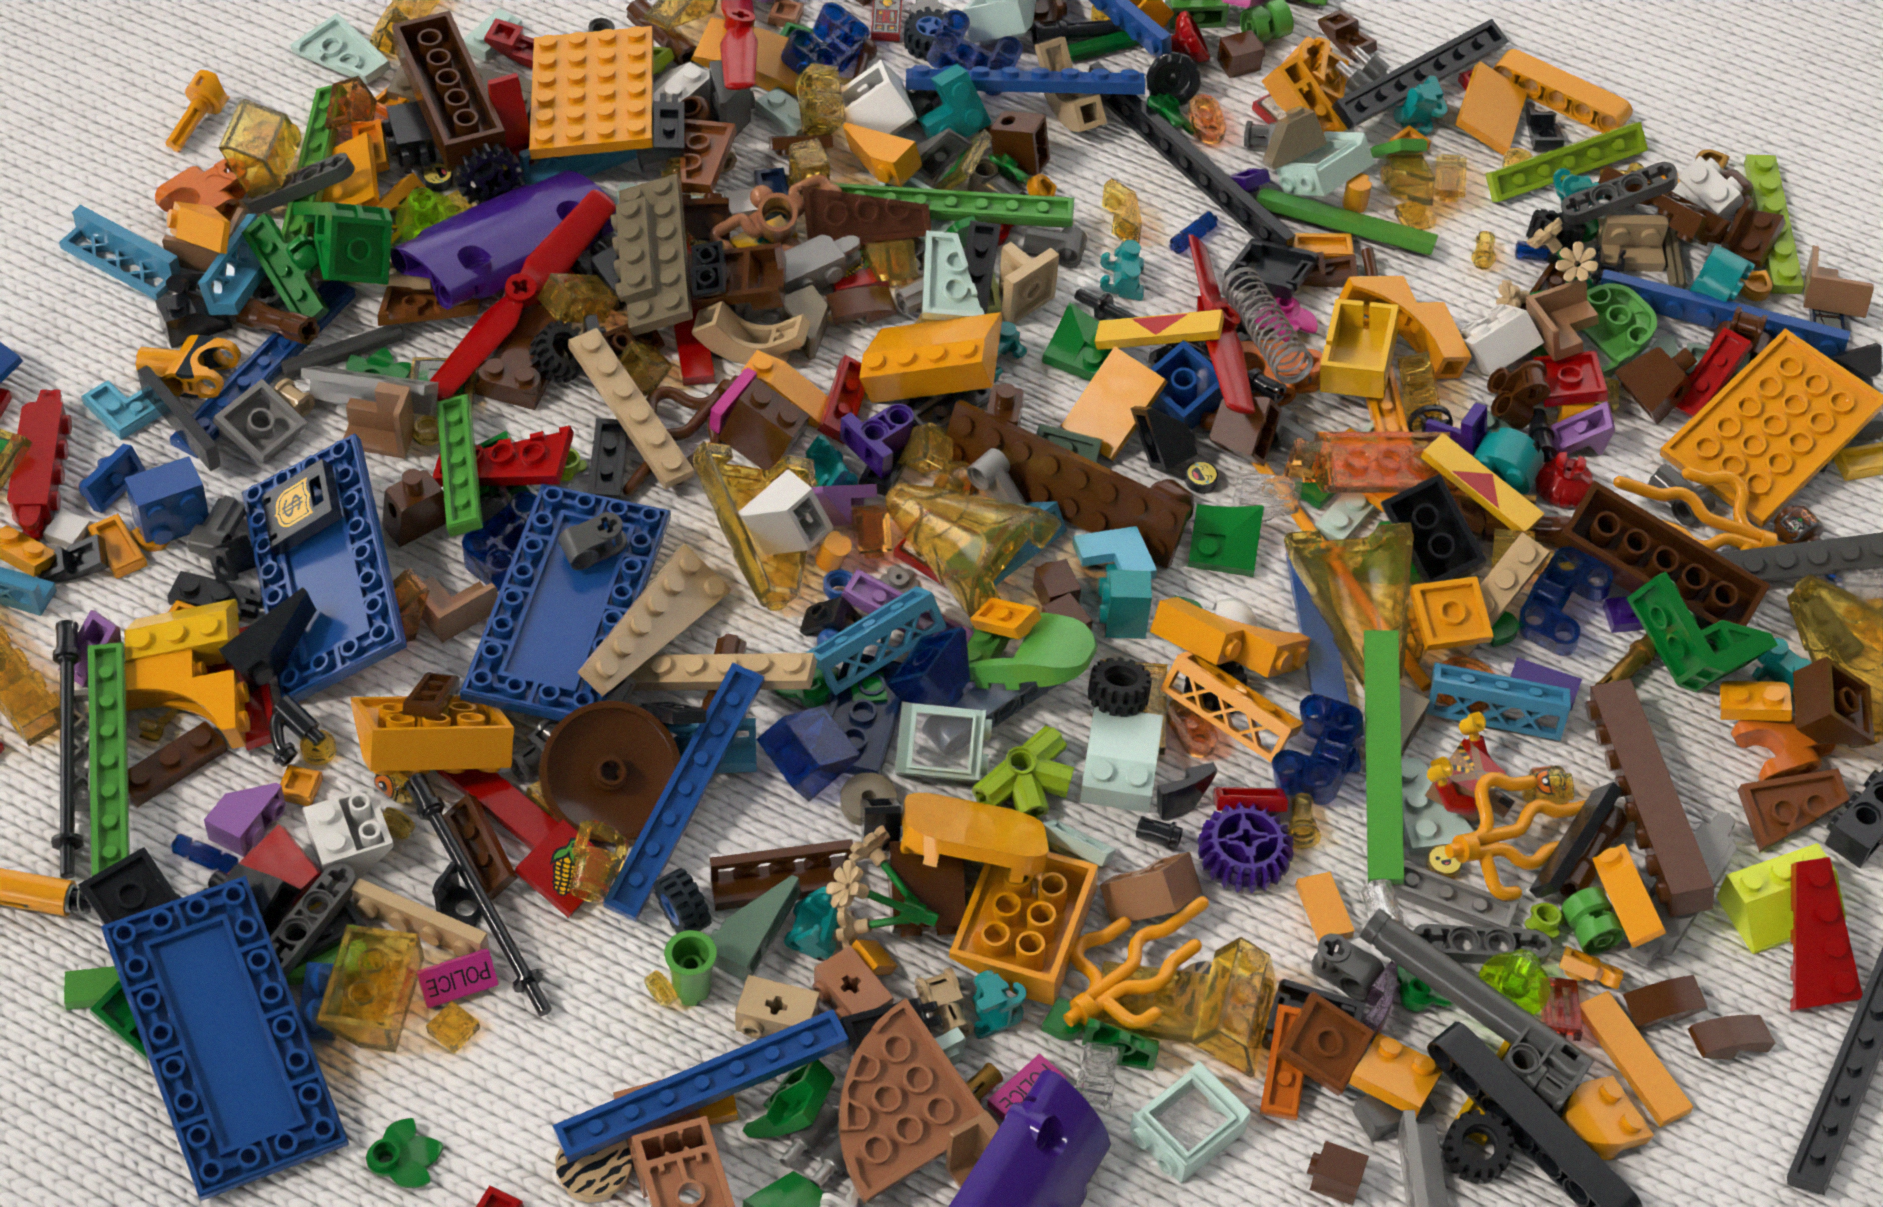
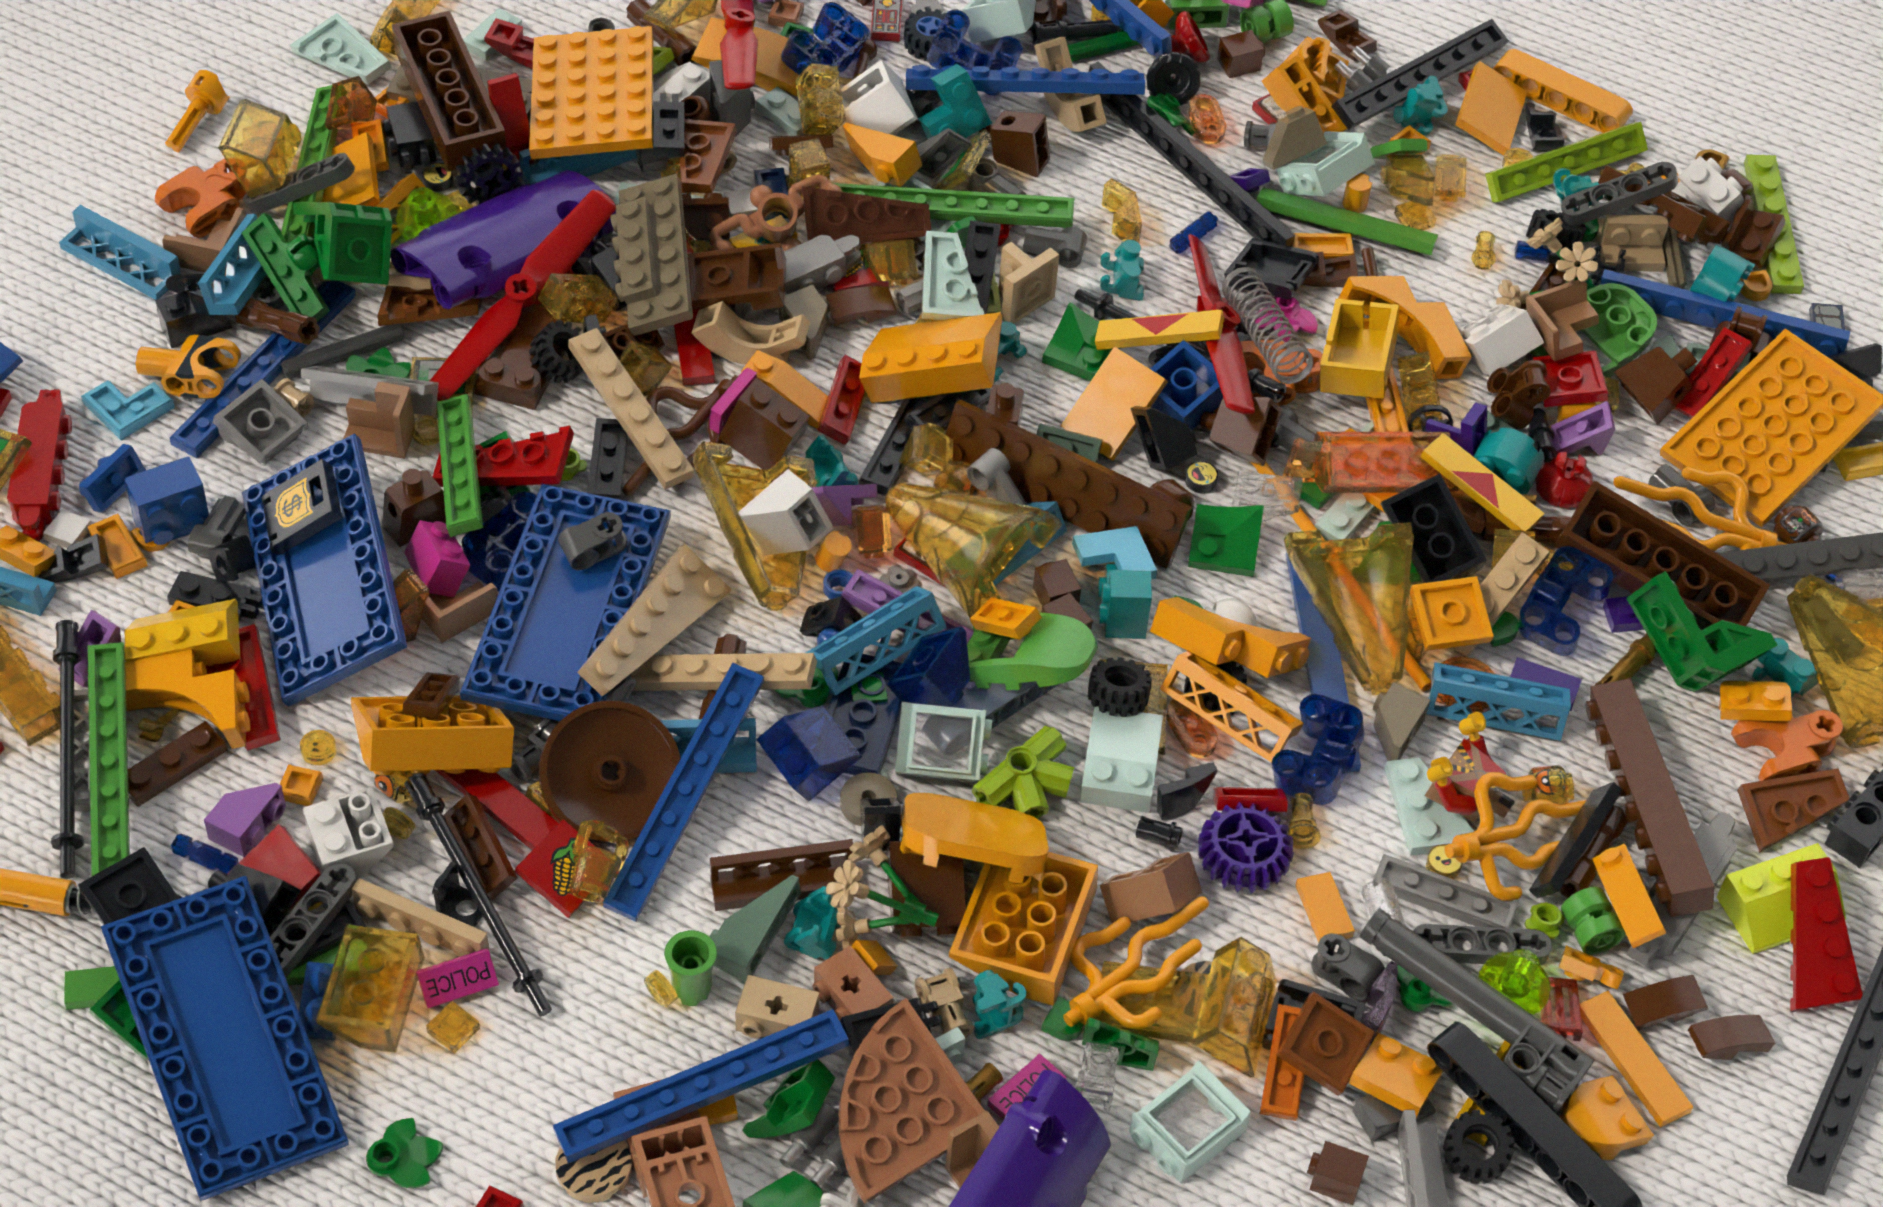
(179, 418): black tile -> none
(199, 225): light orange slope -> none
(267, 644): black slope -> none
(299, 721): black plant -> none
(437, 558): none -> dark pink brick
(675, 712): black tile -> none
(682, 901): black wheel -> none
(708, 269): black slope -> none
(878, 436): dark purple tile -> none
(1008, 167): green plate -> none
(1041, 186): light orange tile -> none
(1064, 838): light aqua plate -> none
(1383, 756): bright green tile -> none
(1832, 704): reddish brown slope -> none
(1833, 294): medium nougat panel -> none

